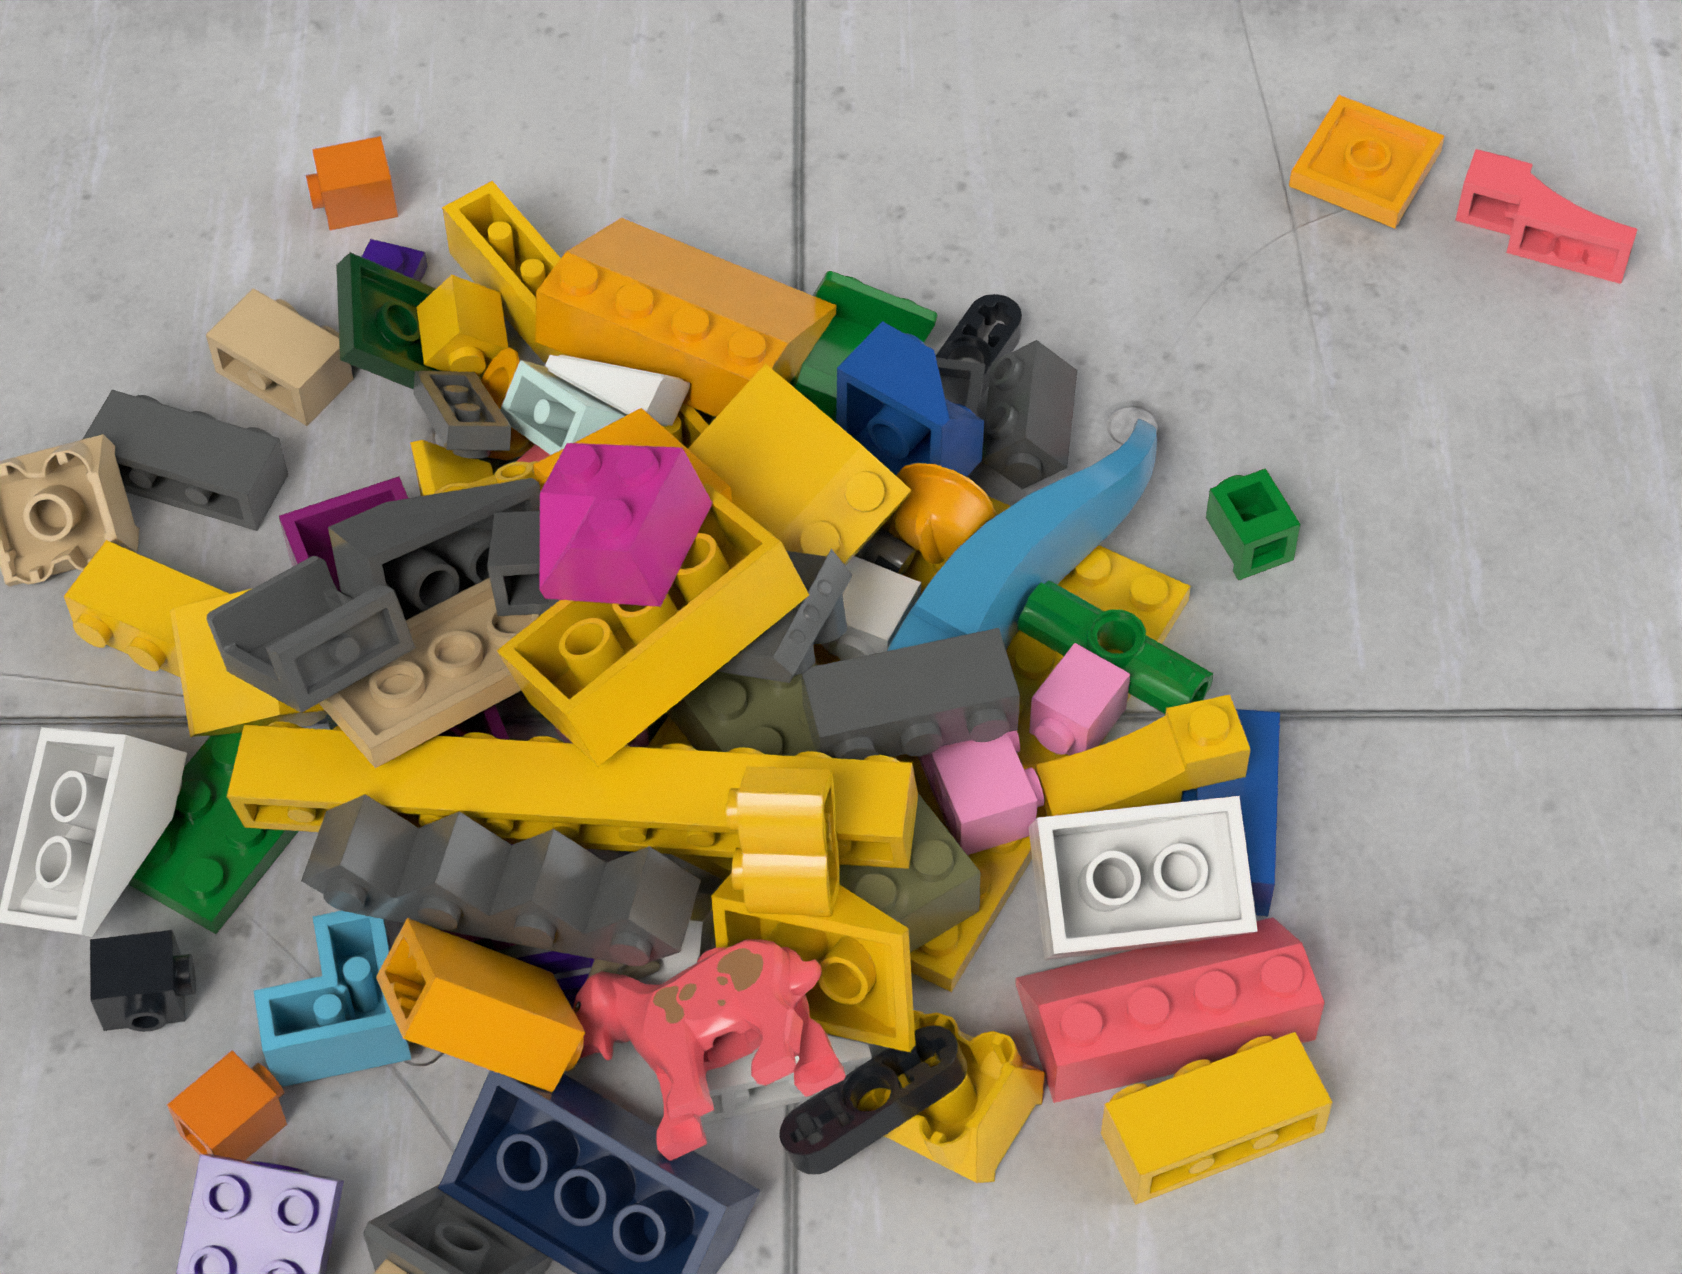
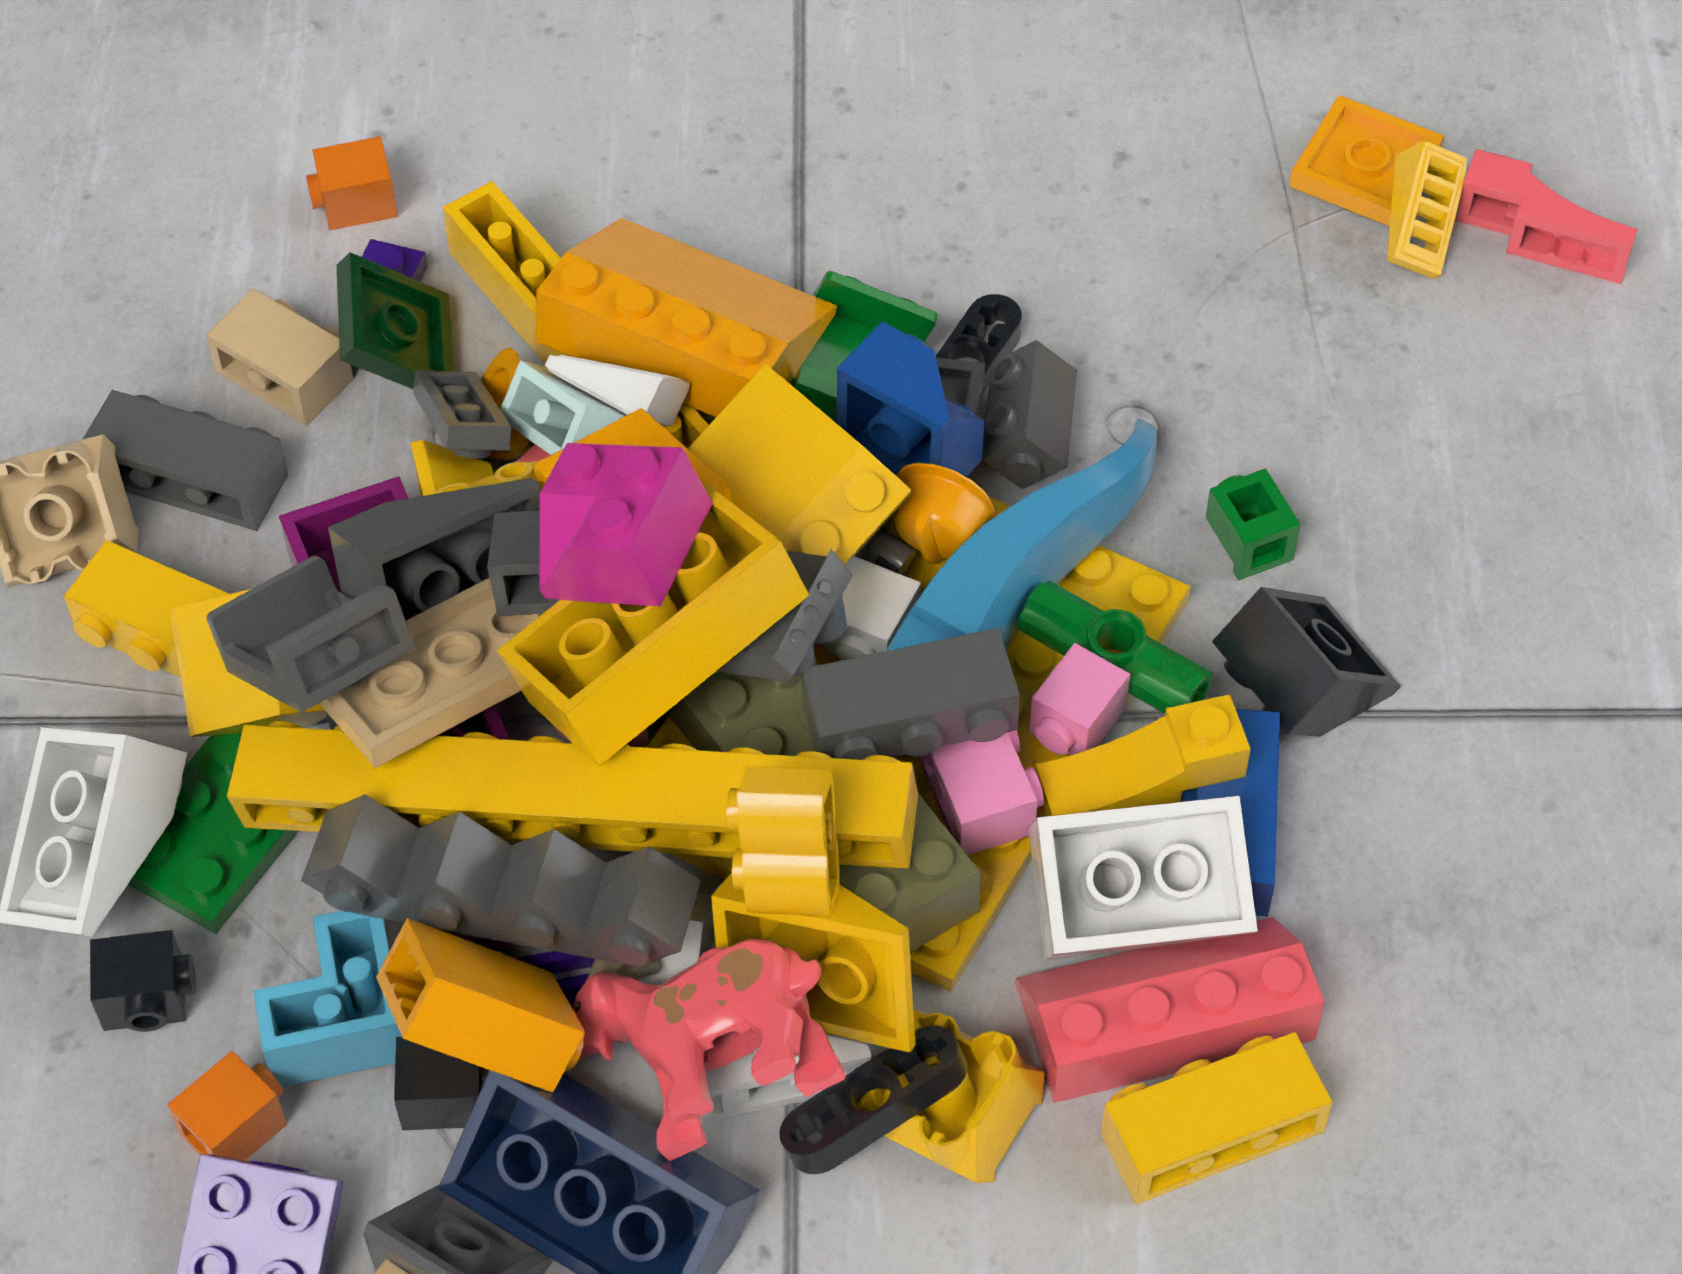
(434, 1087): none -> black brick
(461, 326): yellow brick -> none
(1302, 661): none -> black slope
(1442, 176): none -> yellow slope

